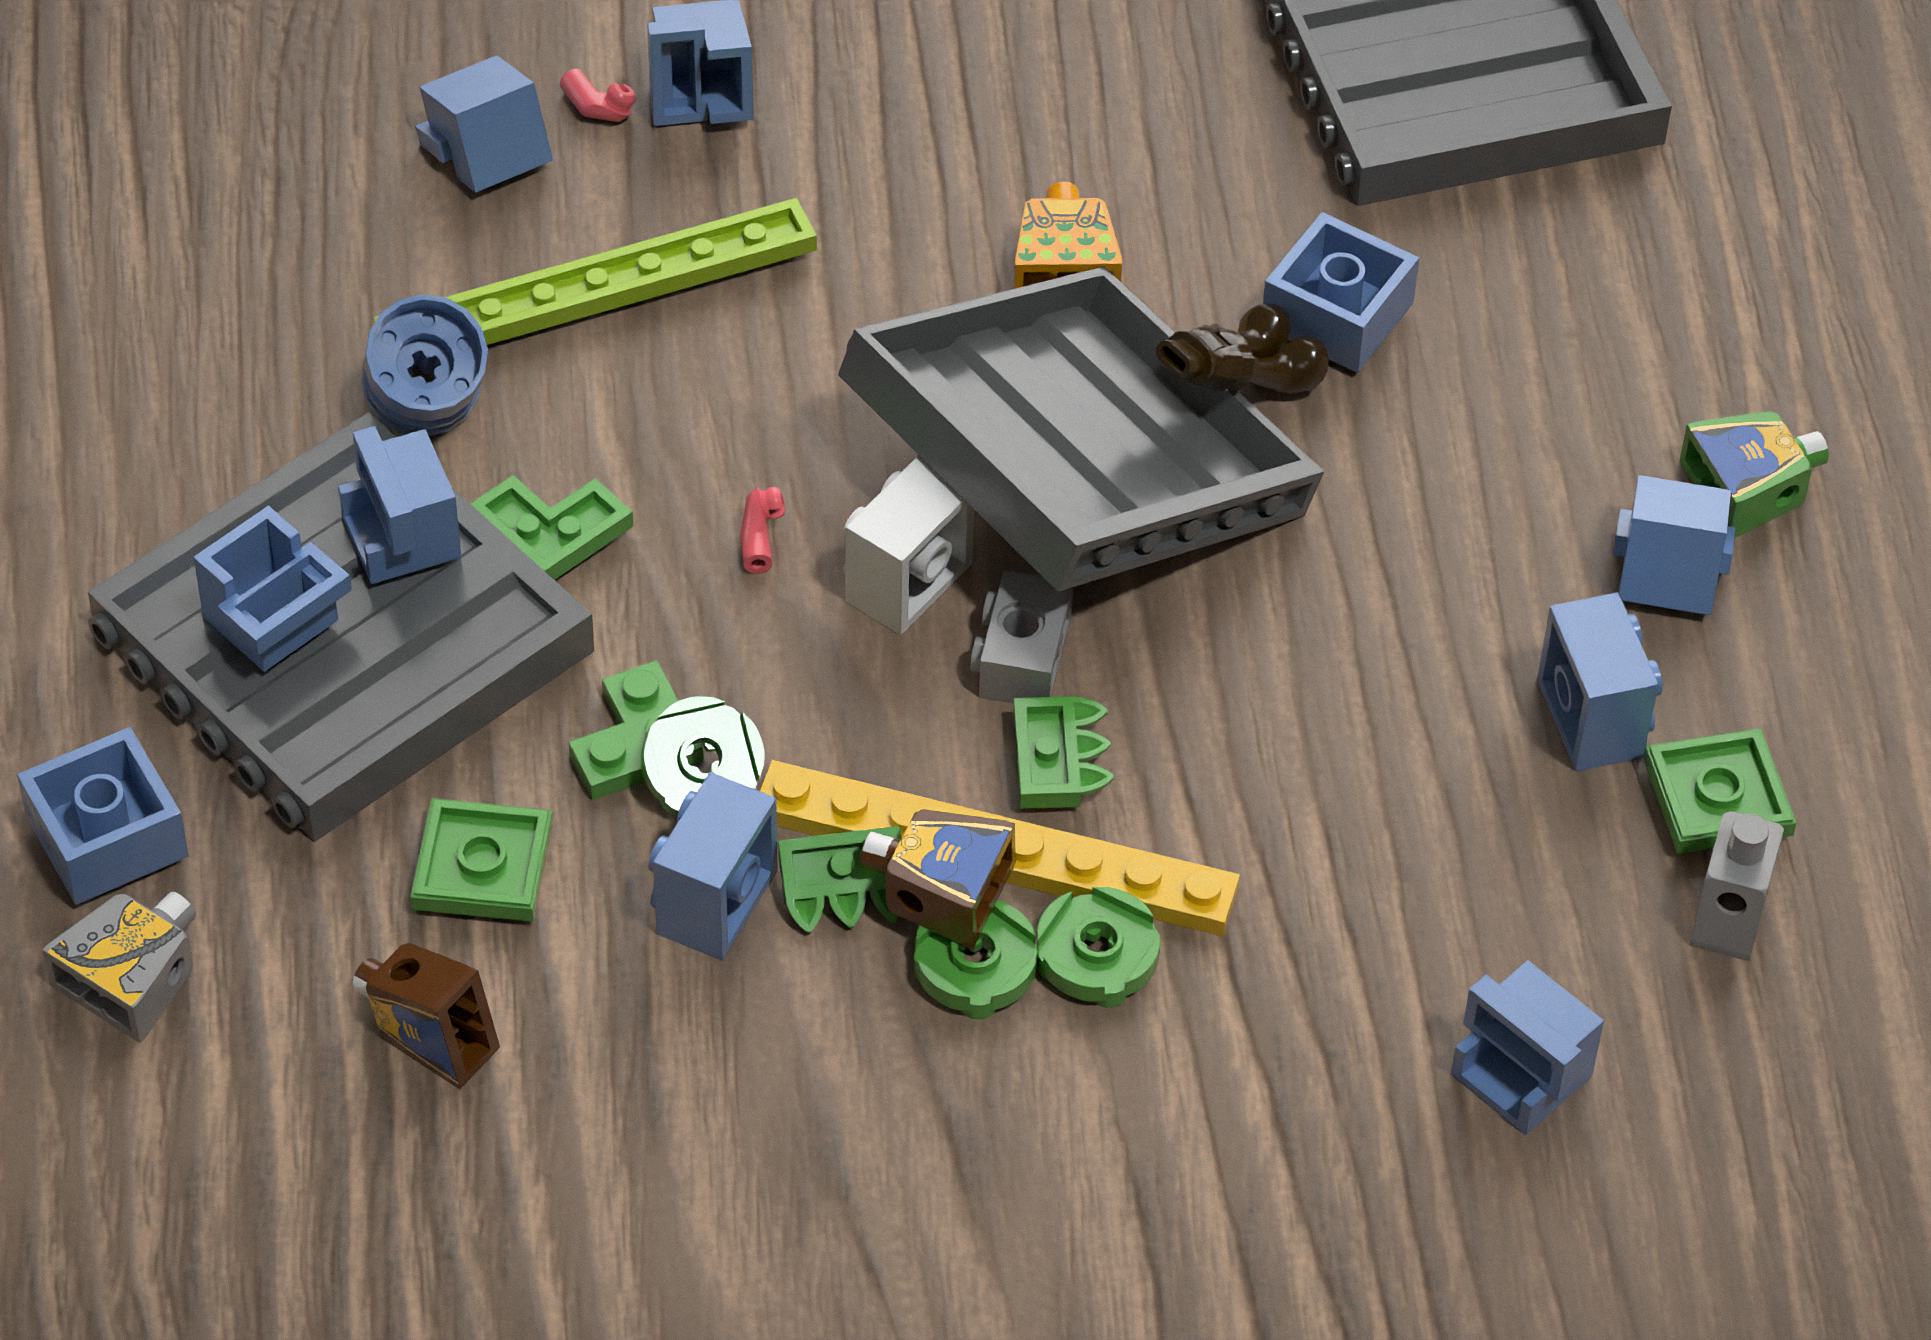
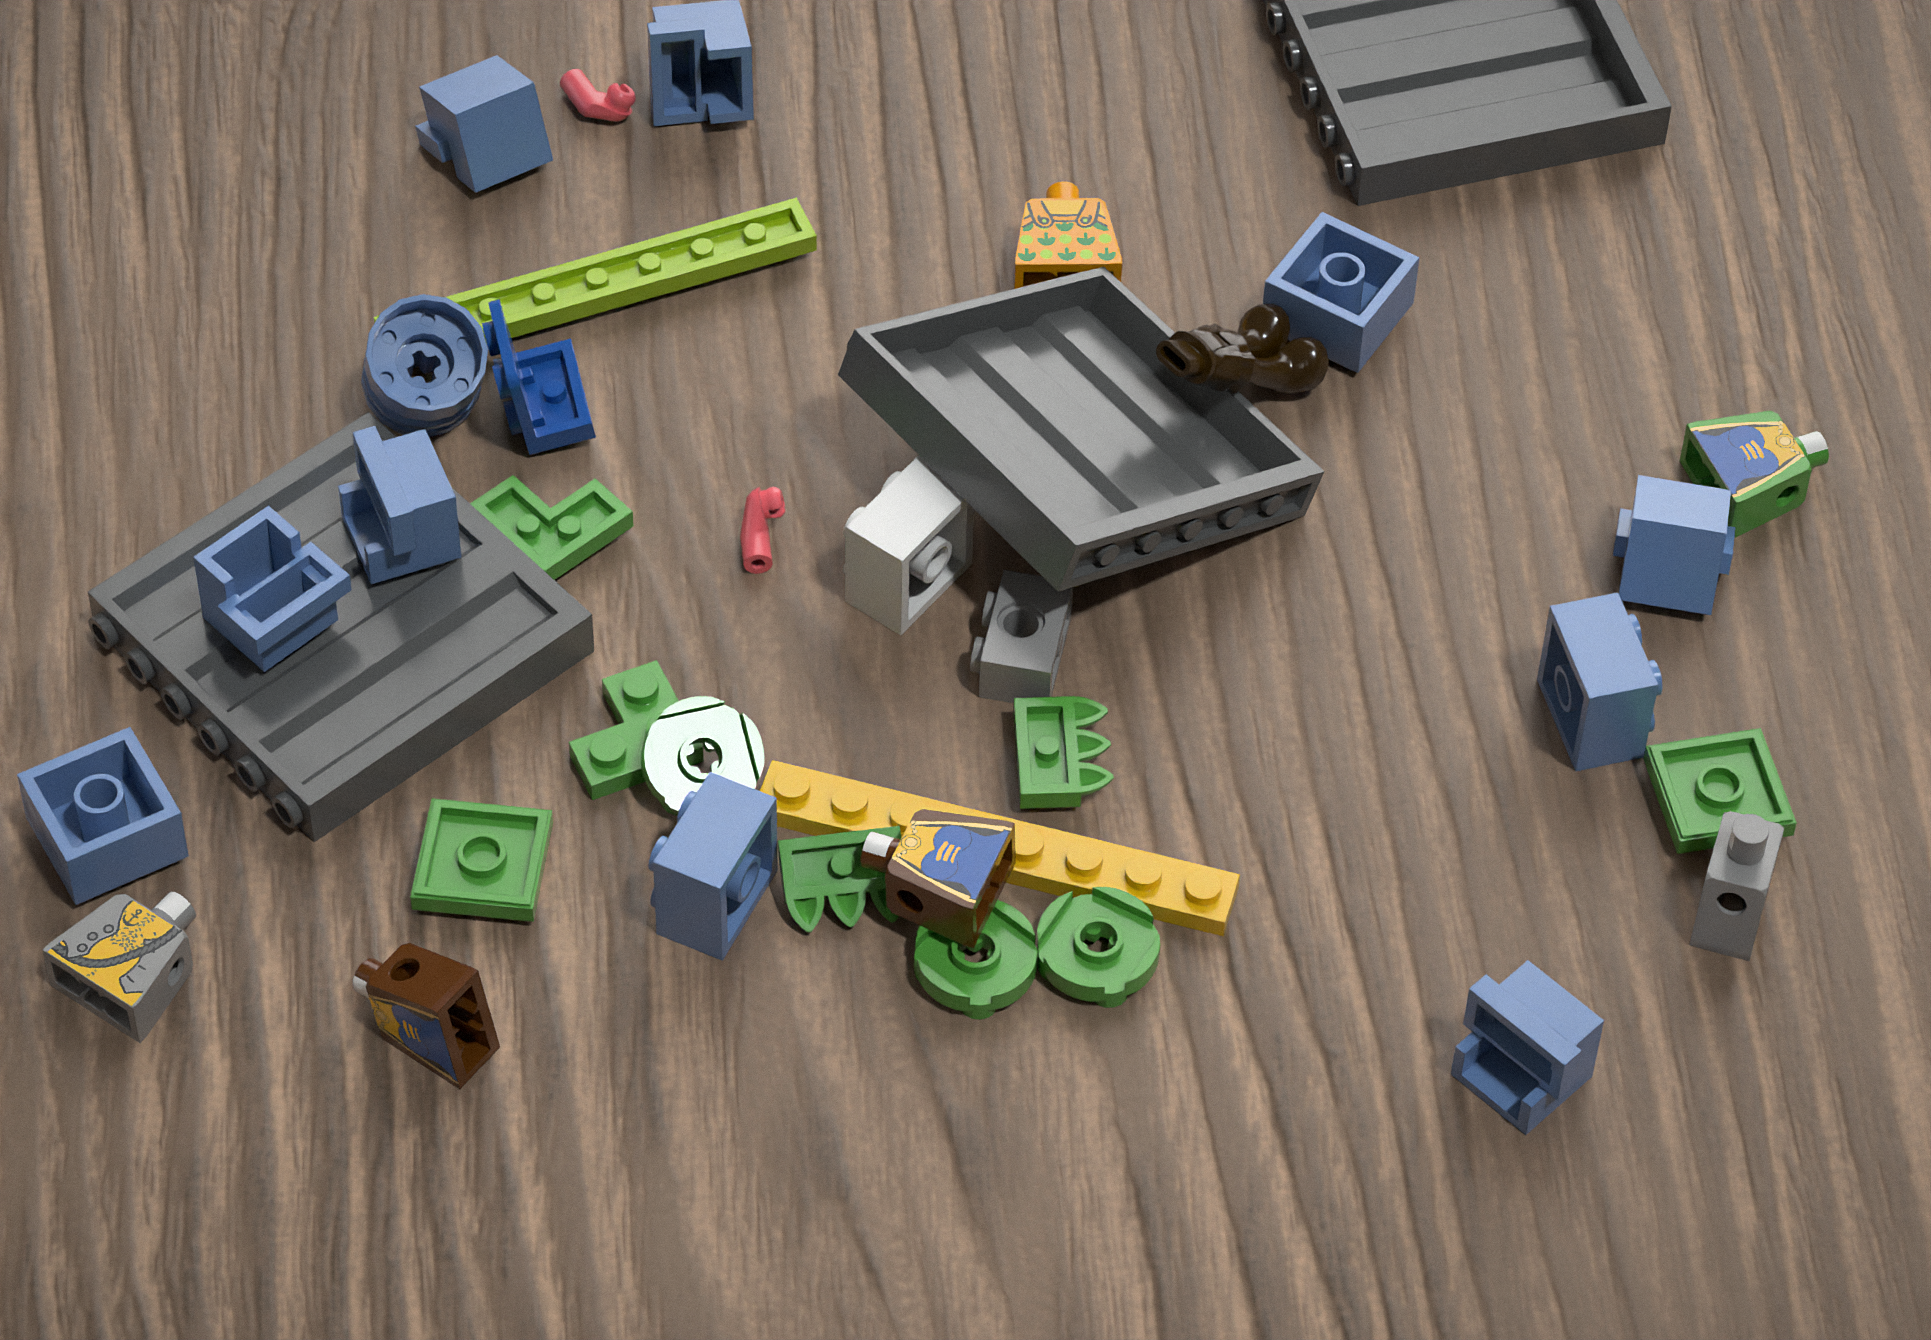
(544, 388): none -> blue bracket

